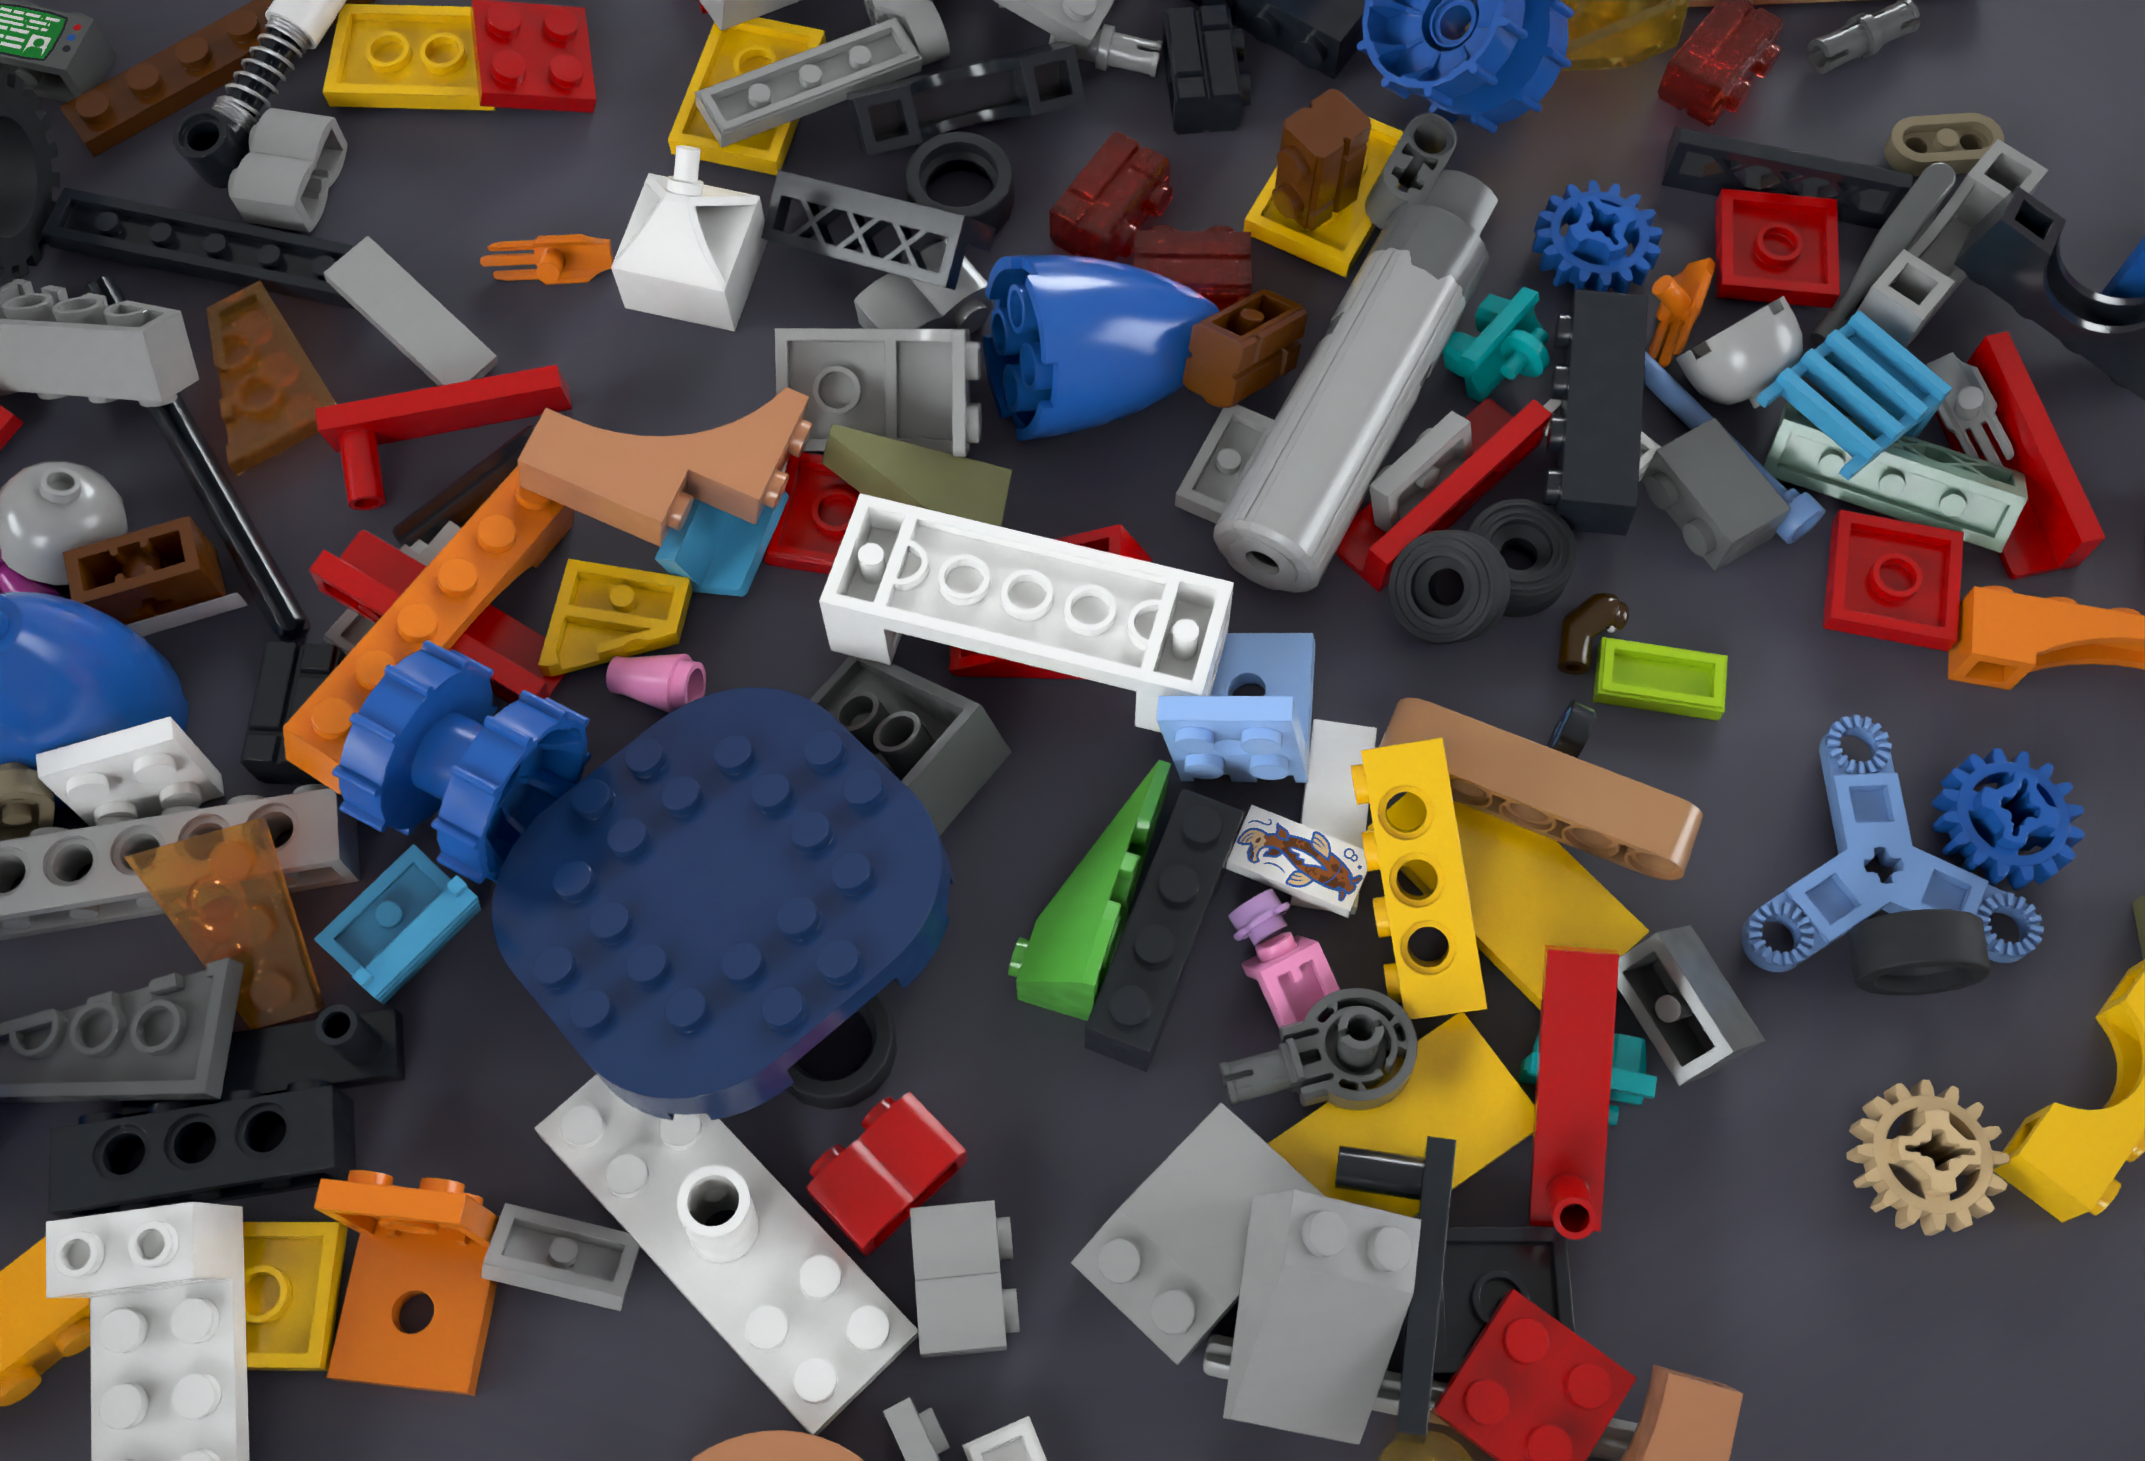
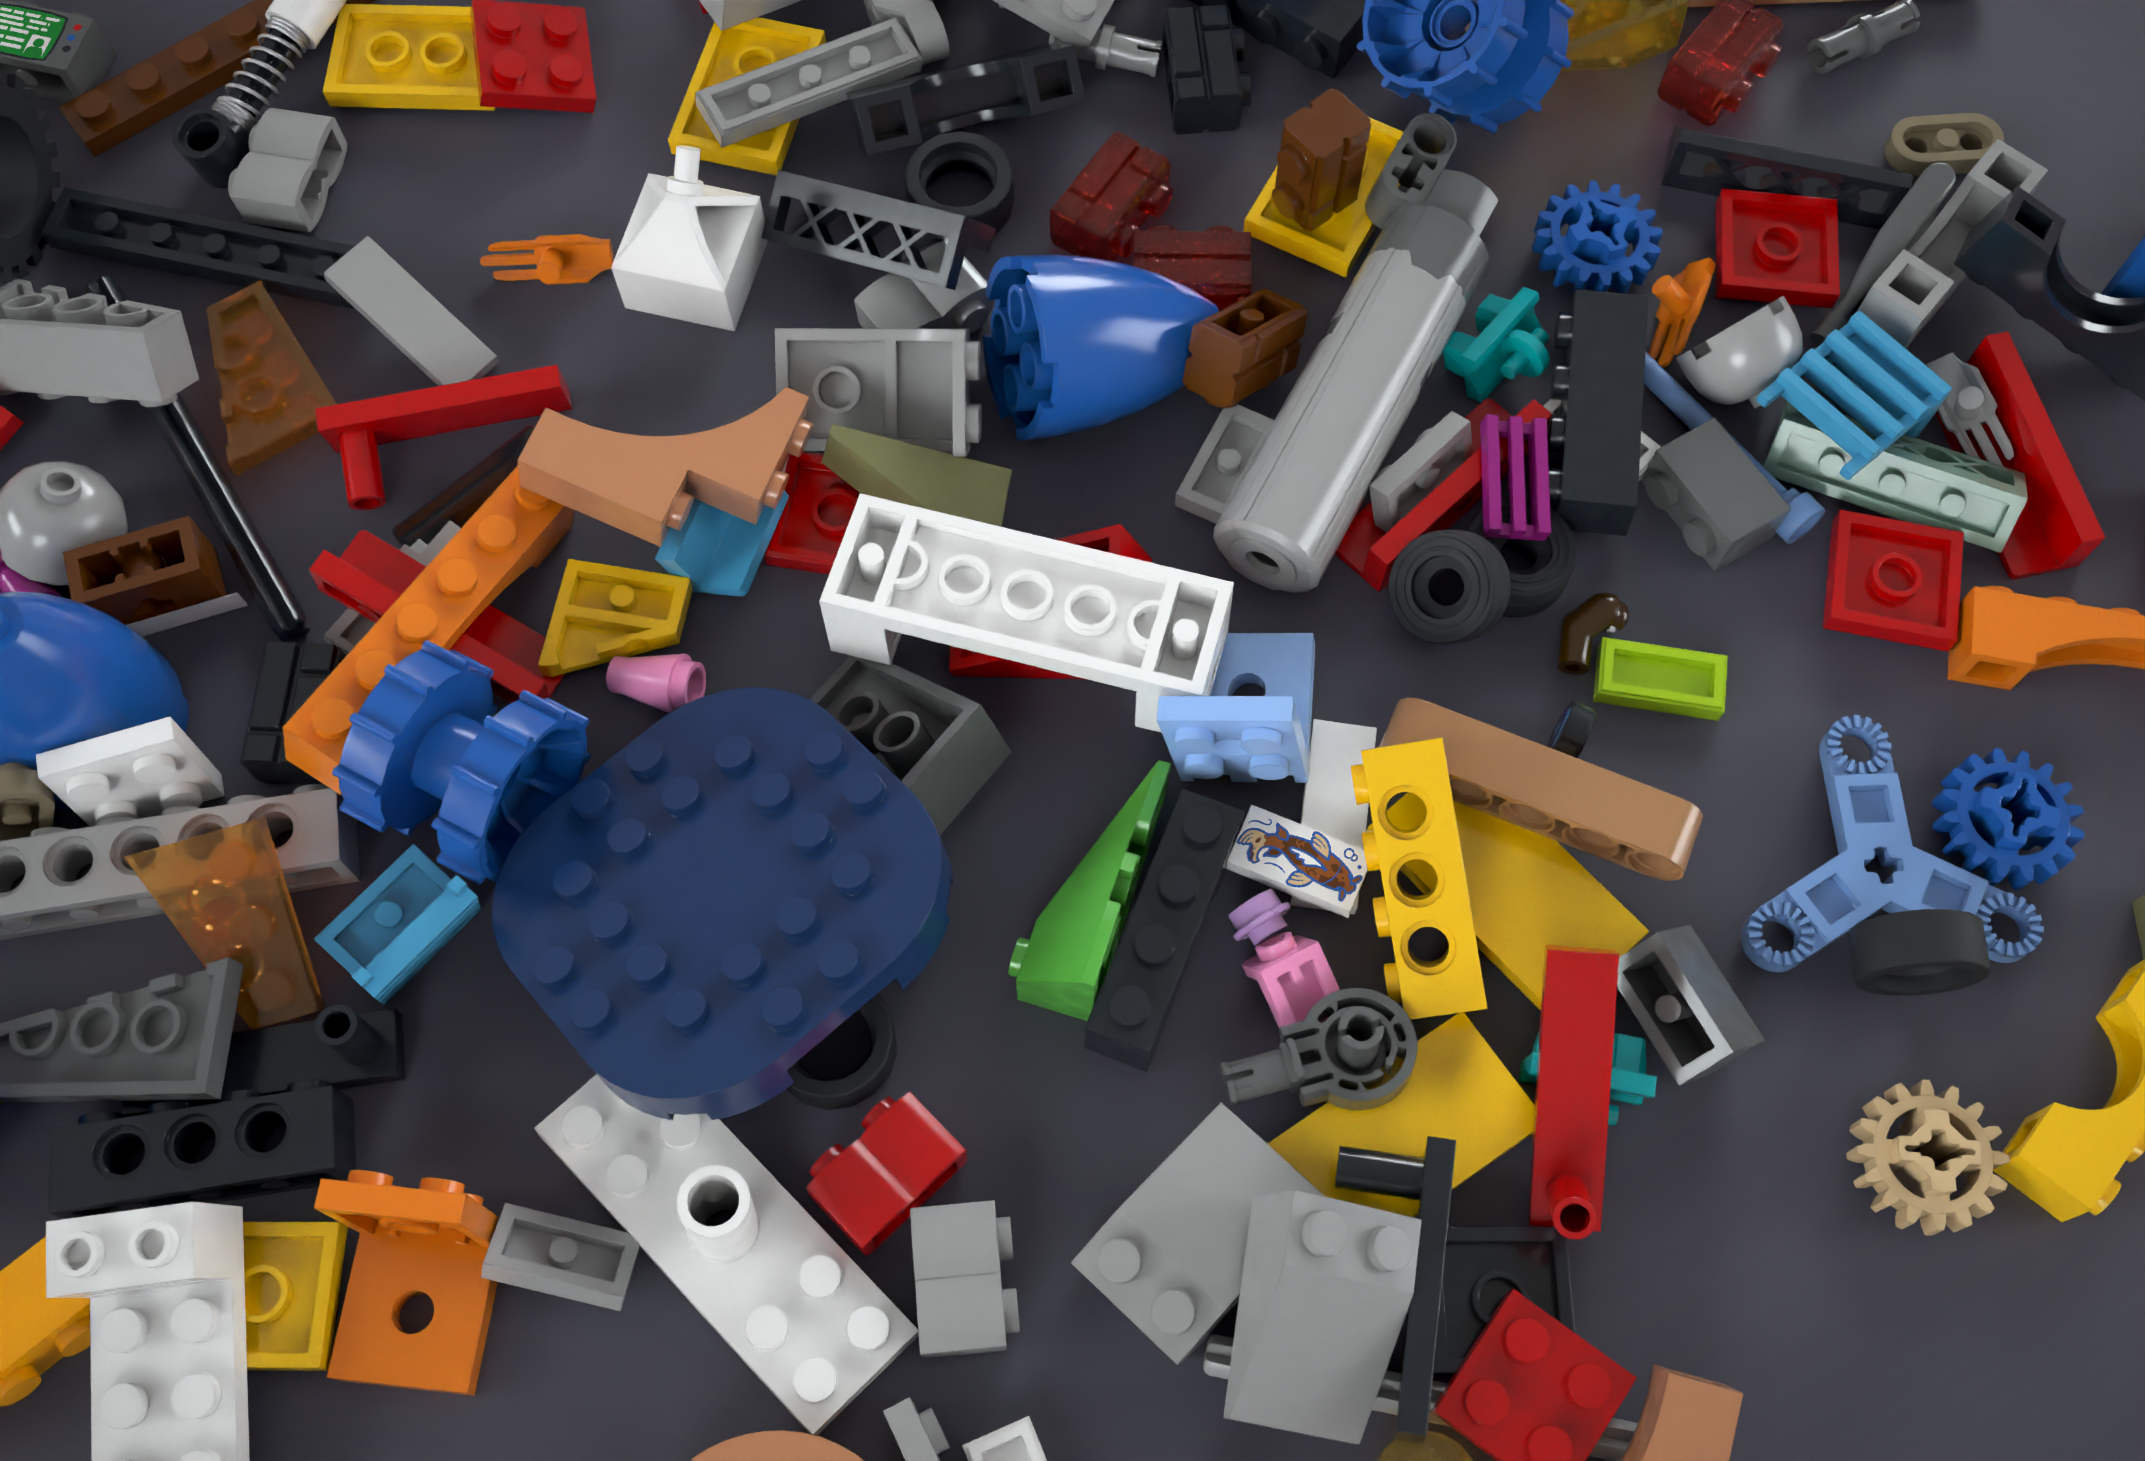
(1515, 431): none -> magenta tile

